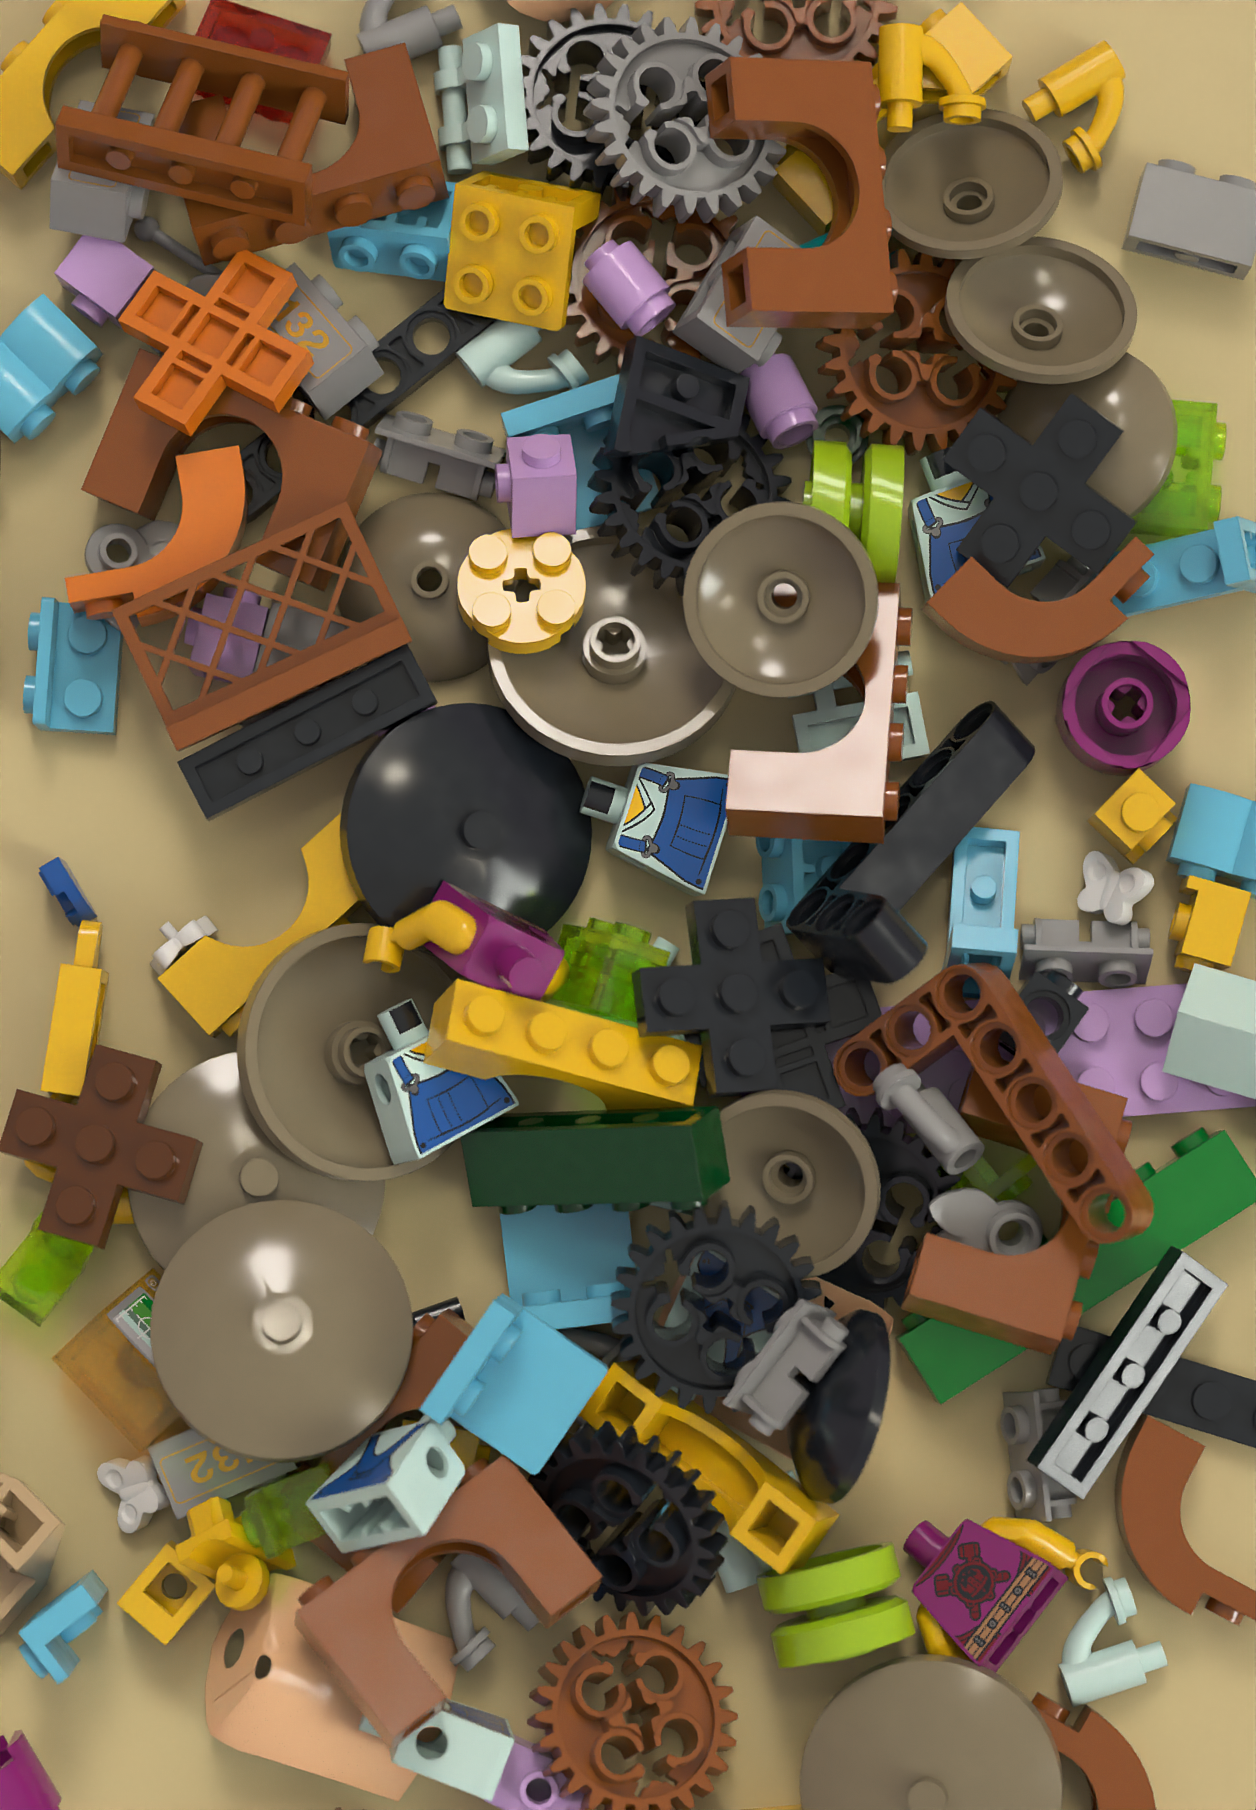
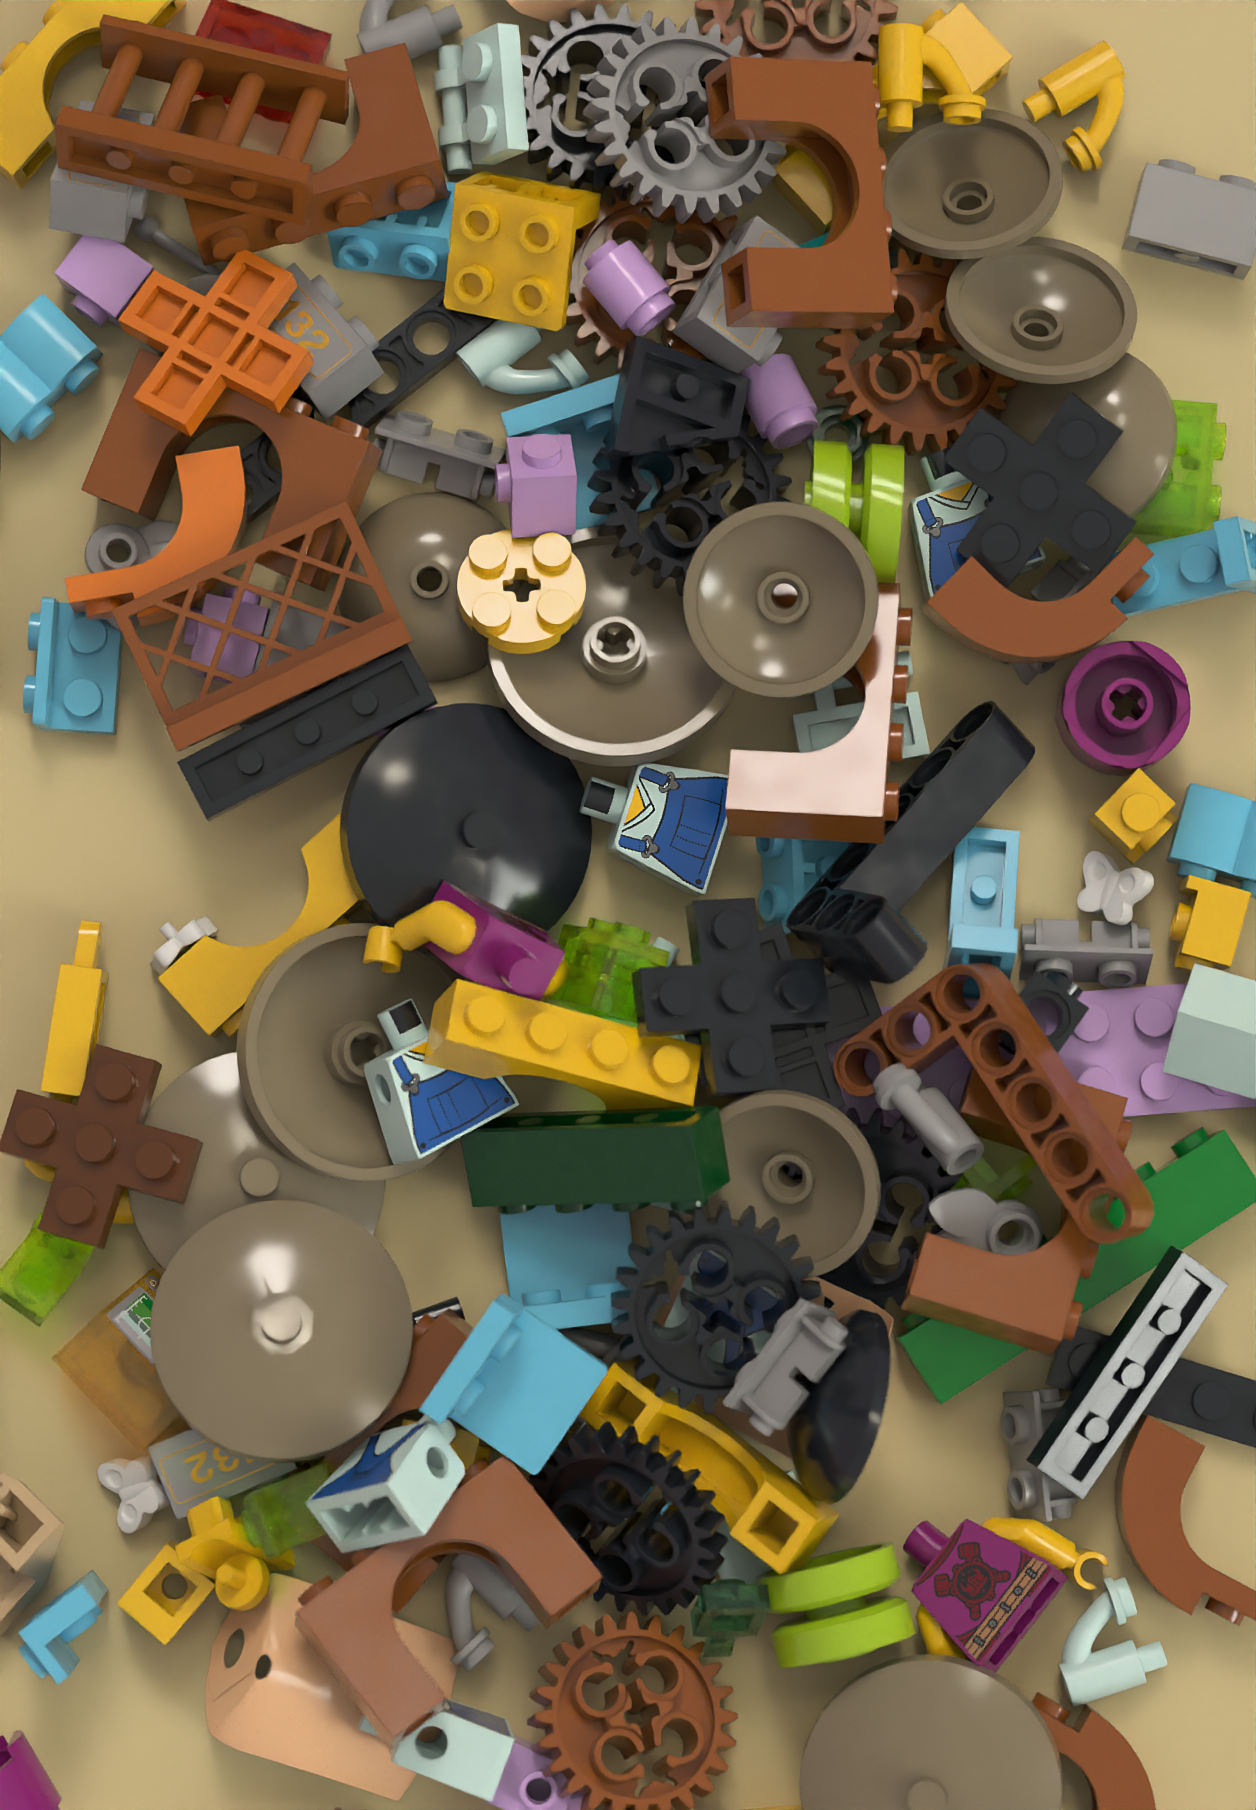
(67, 890): blue tile -> none
(727, 1611): none -> clear green plate

